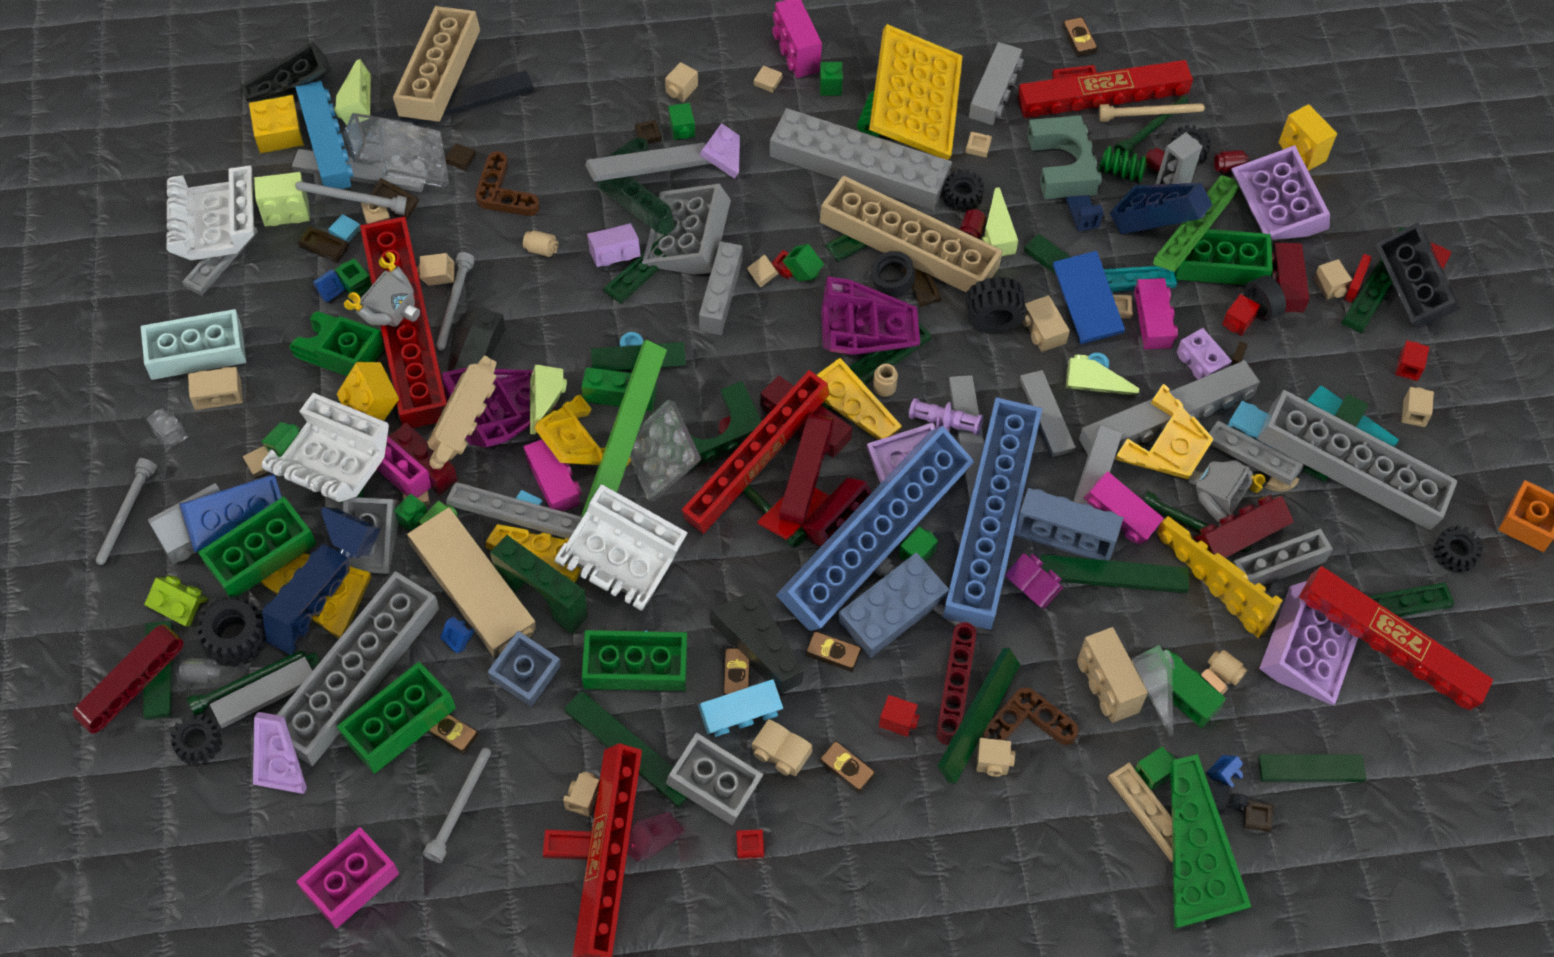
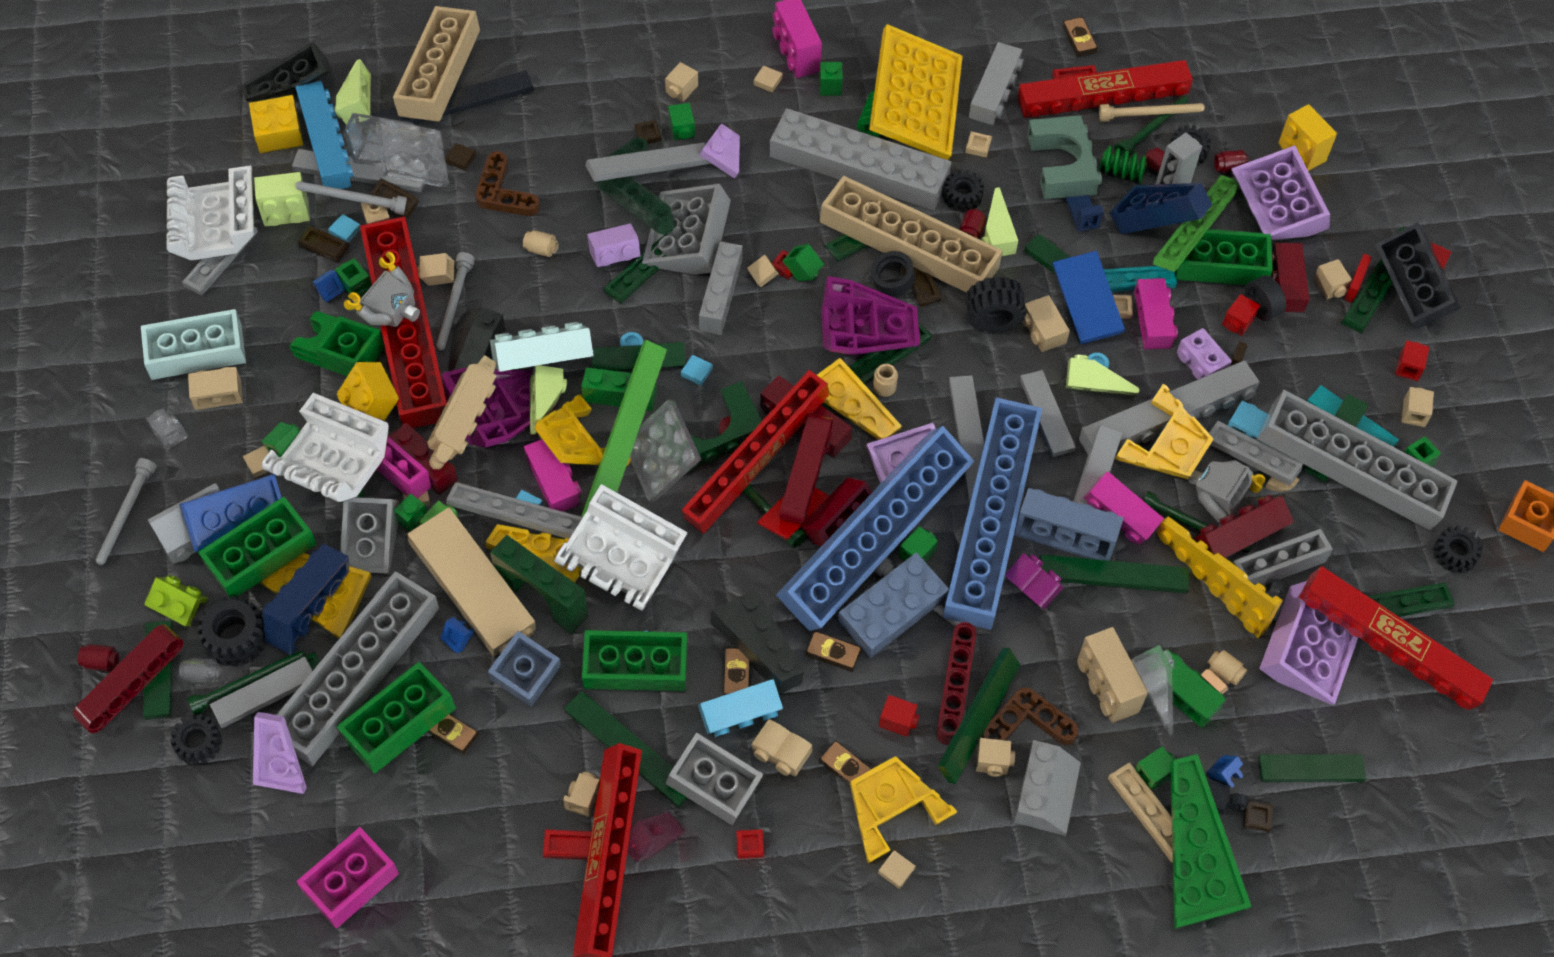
(98, 657): none -> dark red brick
(349, 533): dark blue slope -> none
(435, 850): light grey piece -> none
(542, 347): none -> light aqua brick
(696, 370): none -> medium azure tile
(887, 793): none -> yellow wing
(896, 869): none -> tan tile
(945, 416): lavender piece -> none
(1048, 788): none -> light grey slope
(1424, 451): none -> green brick

